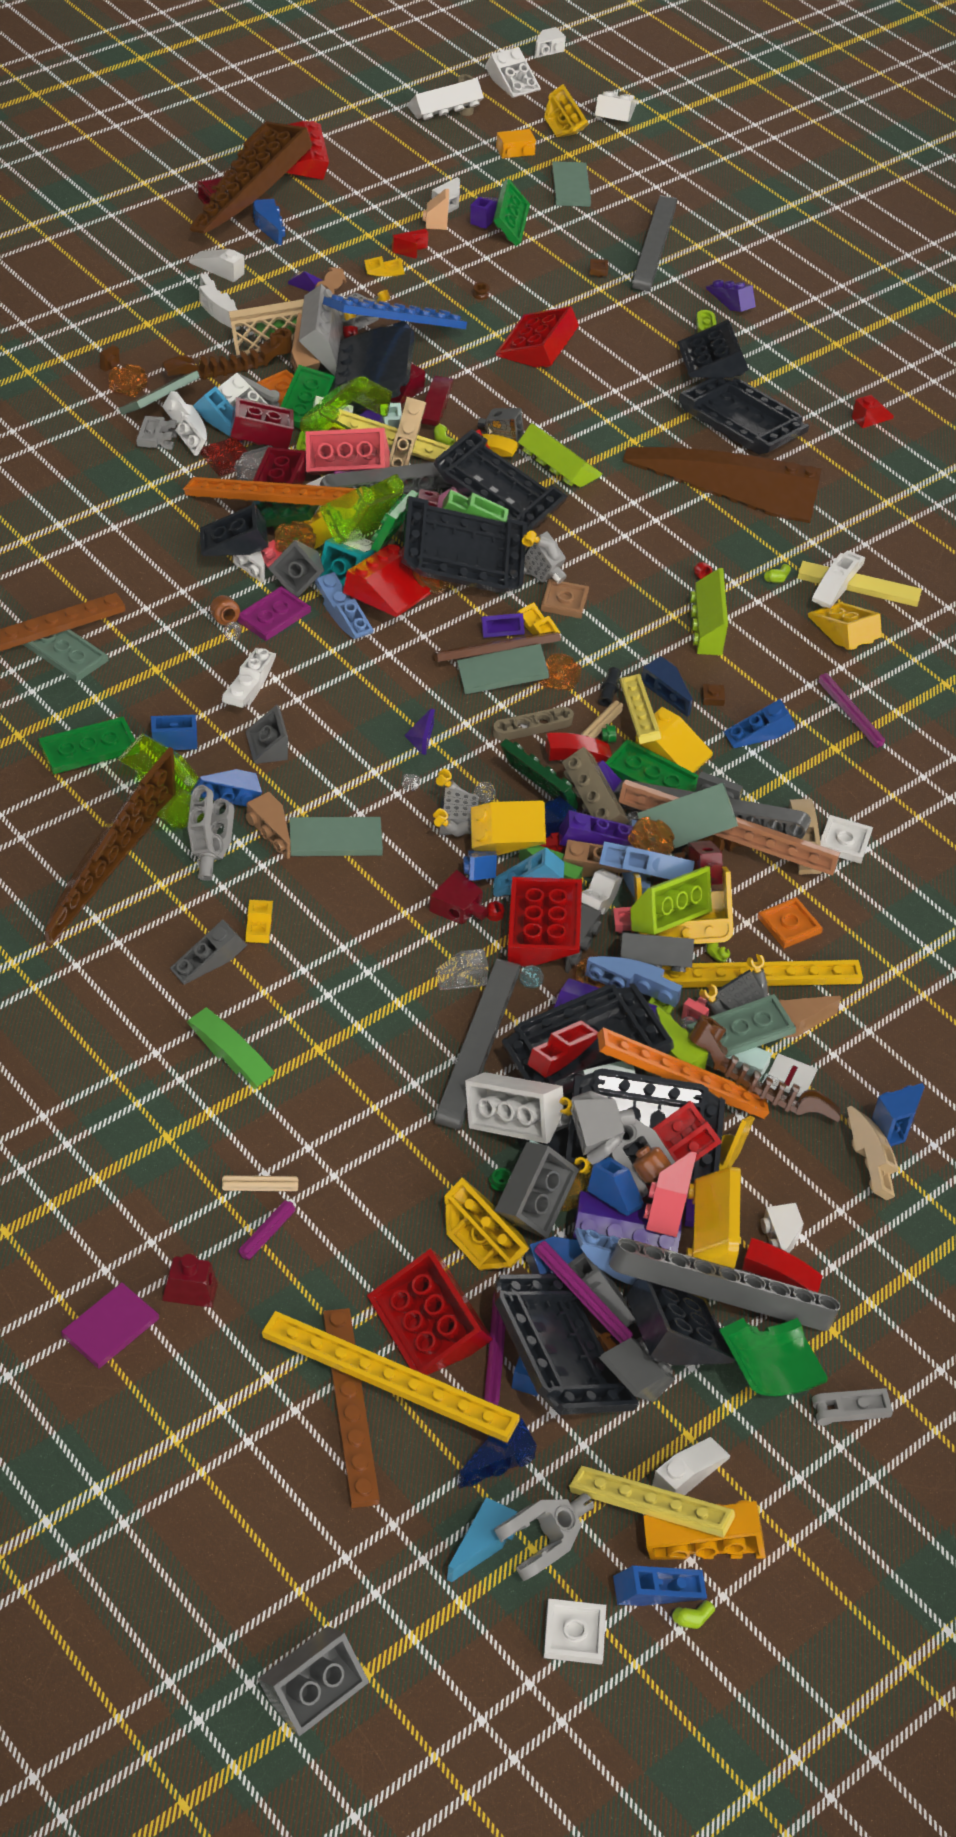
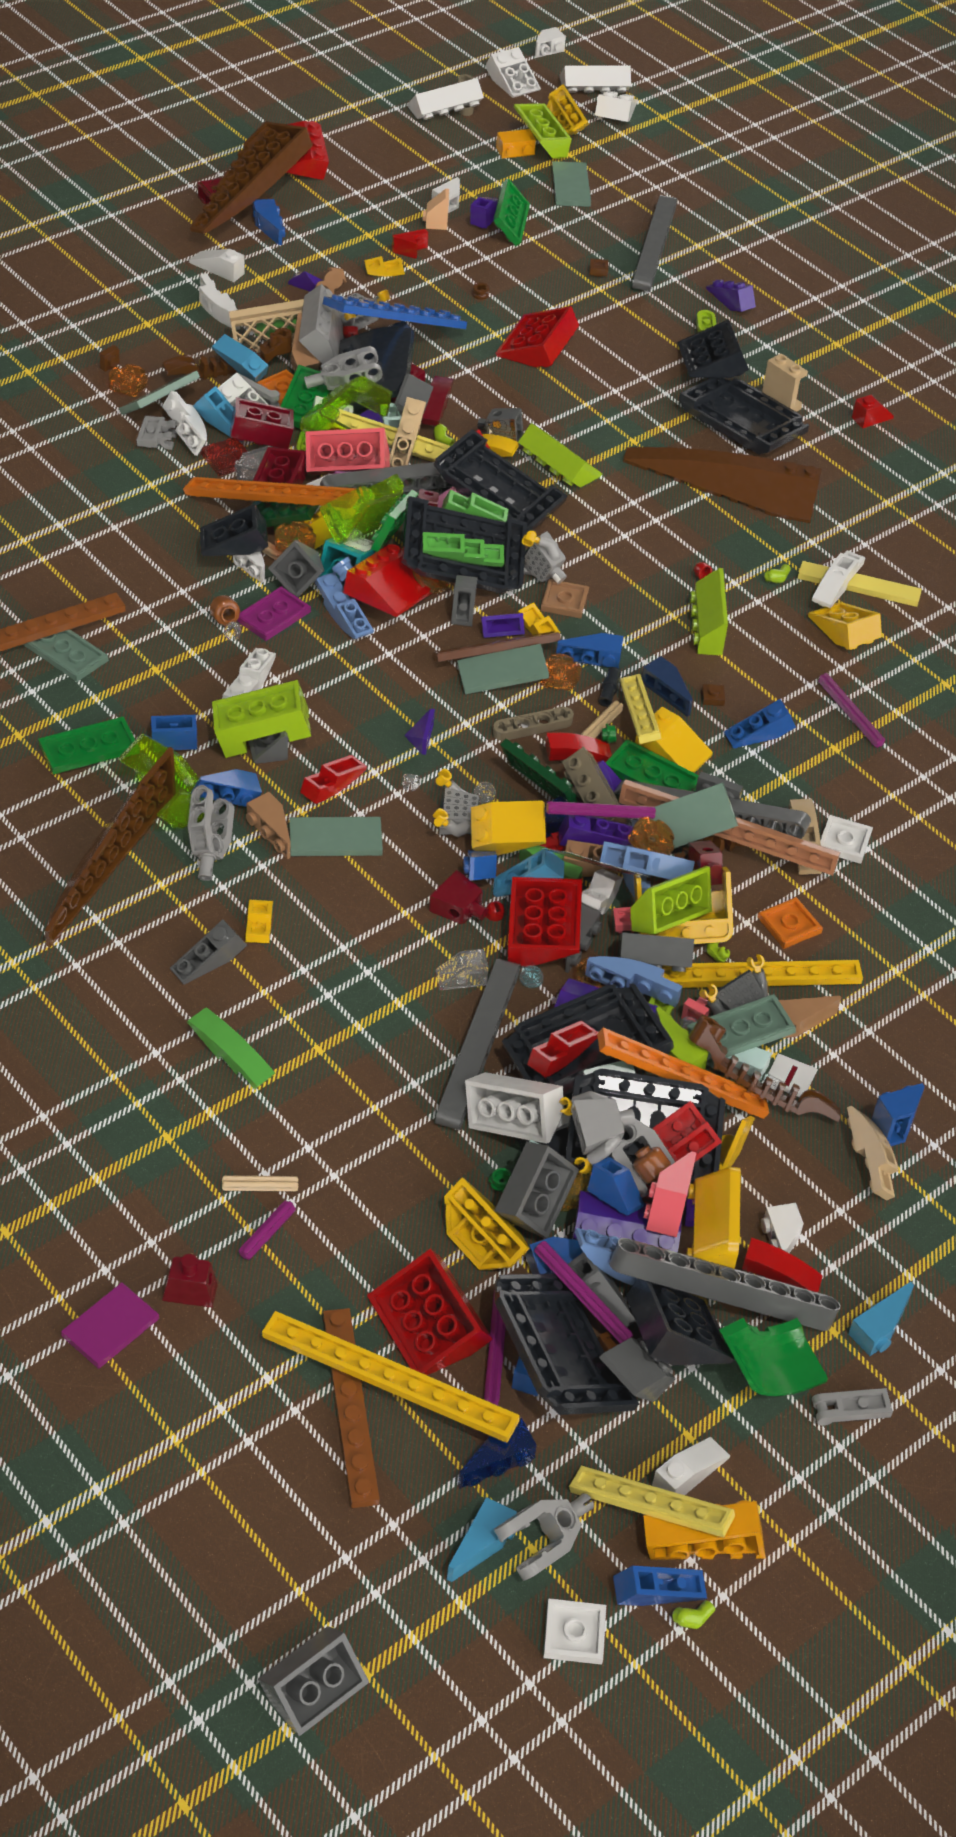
(241, 358): none -> dark azure slope
(260, 715): none -> lime piece
(270, 554): coral tile -> none
(332, 778): none -> red slope
(337, 372): none -> light grey piece
(341, 568): none -> medium blue wheel
(412, 388): none -> dark grey slope
(463, 550): none -> bright green slope
(464, 600): none -> dark grey slope
(545, 128): none -> lime slope
(593, 649): none -> blue slope
(594, 862): none -> black sticker
(596, 78): none -> white slope
(602, 810): none -> magenta axle
(783, 381): none -> tan panel
(877, 1325): none -> dark azure slope

